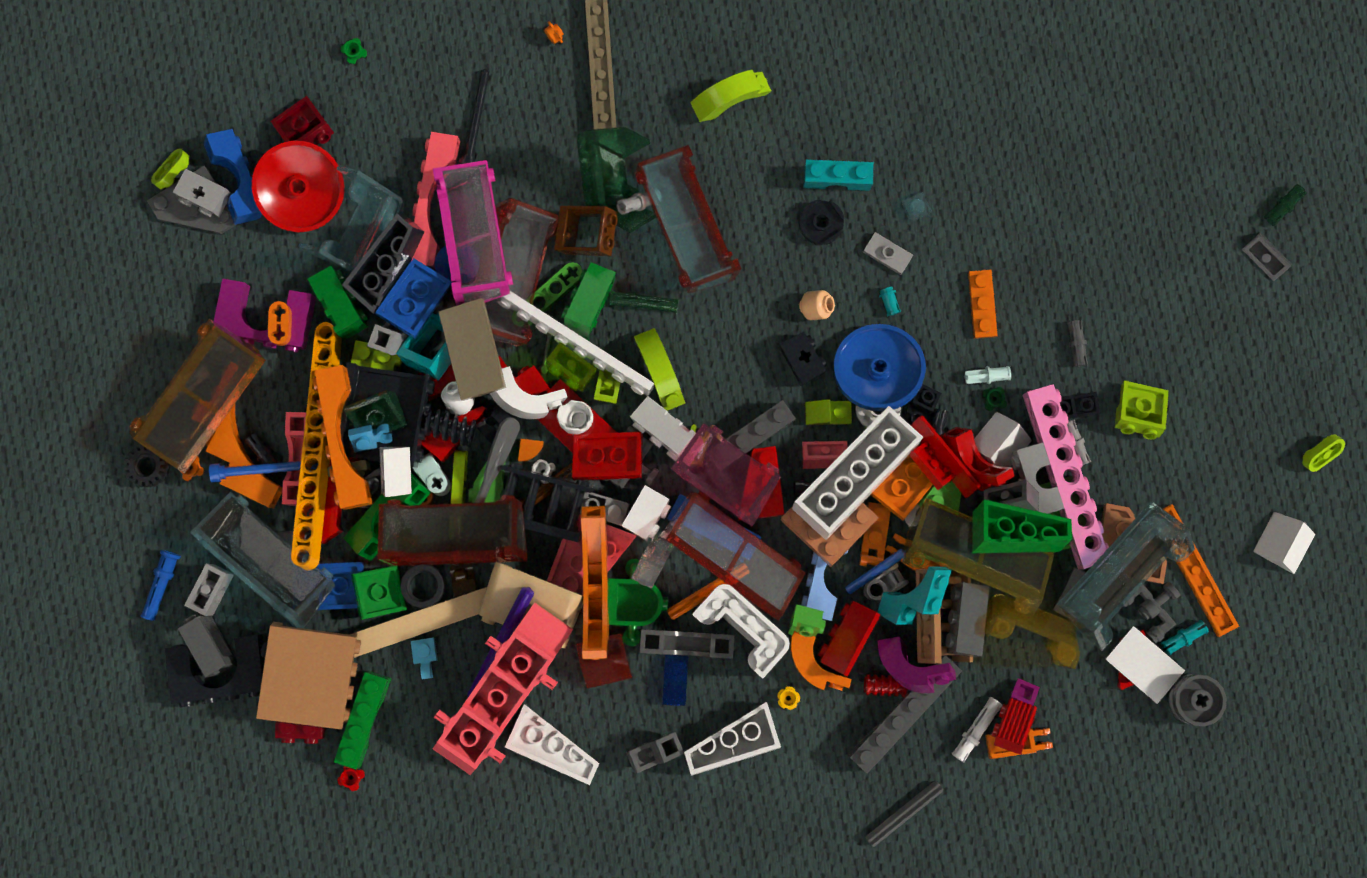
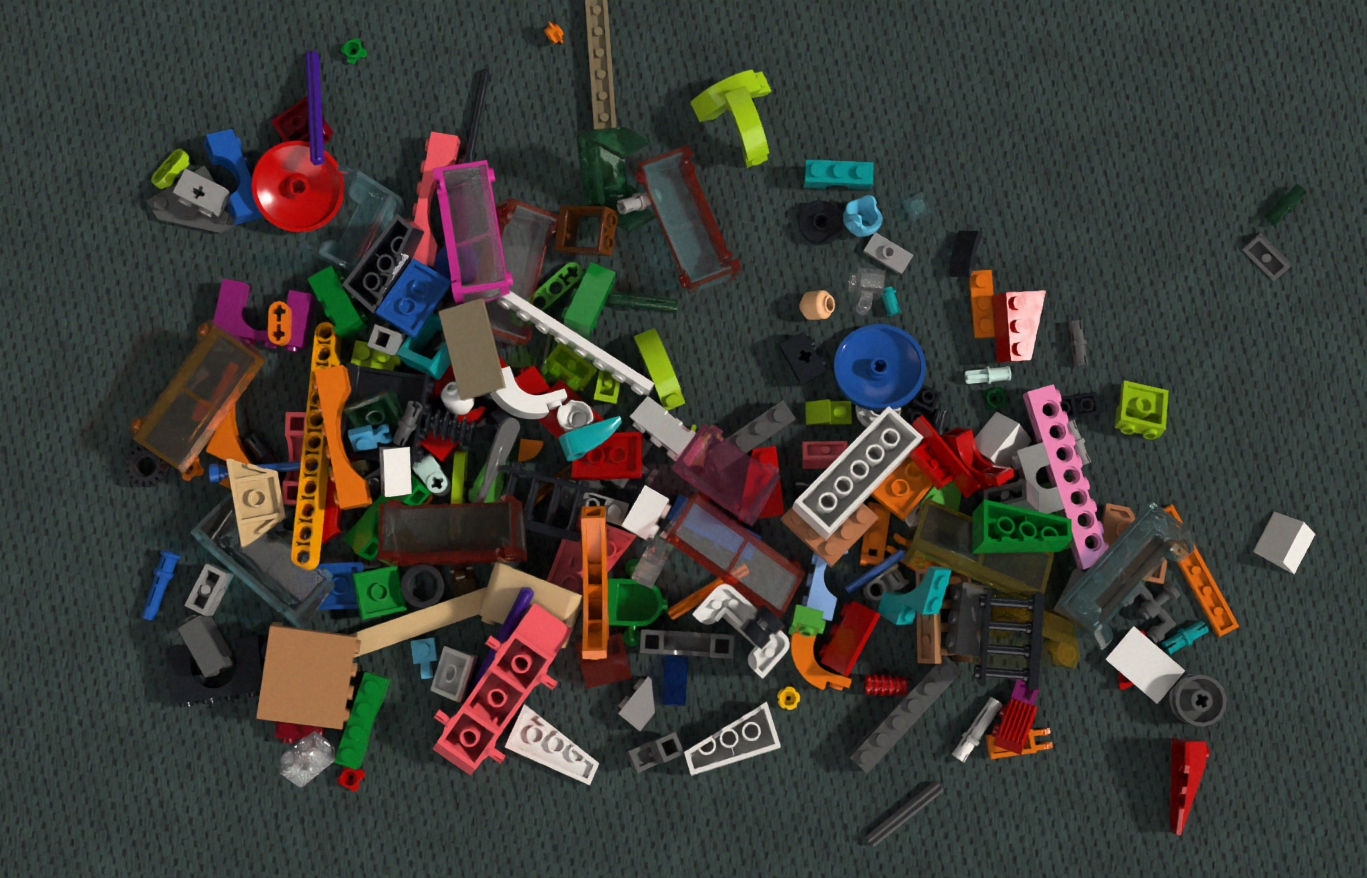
(255, 499): none -> tan wing
(307, 759): none -> clear brick
(314, 108): none -> dark purple axle
(407, 423): none -> dark grey pin
(454, 674): none -> white slope
(541, 465): white plate -> none
(584, 439): none -> teal piece
(640, 706): none -> light grey slope
(748, 126): none -> lime arch
(755, 632): none -> black wheel
(862, 216): none -> medium azure cap
(867, 286): none -> clear brick
(917, 679): magenta arch -> none
(963, 254): none -> black slope
(1016, 324): none -> wedge
(1029, 651): none -> black fence
(1187, 767): none -> red wedge
(1323, 452): lime plate -> none

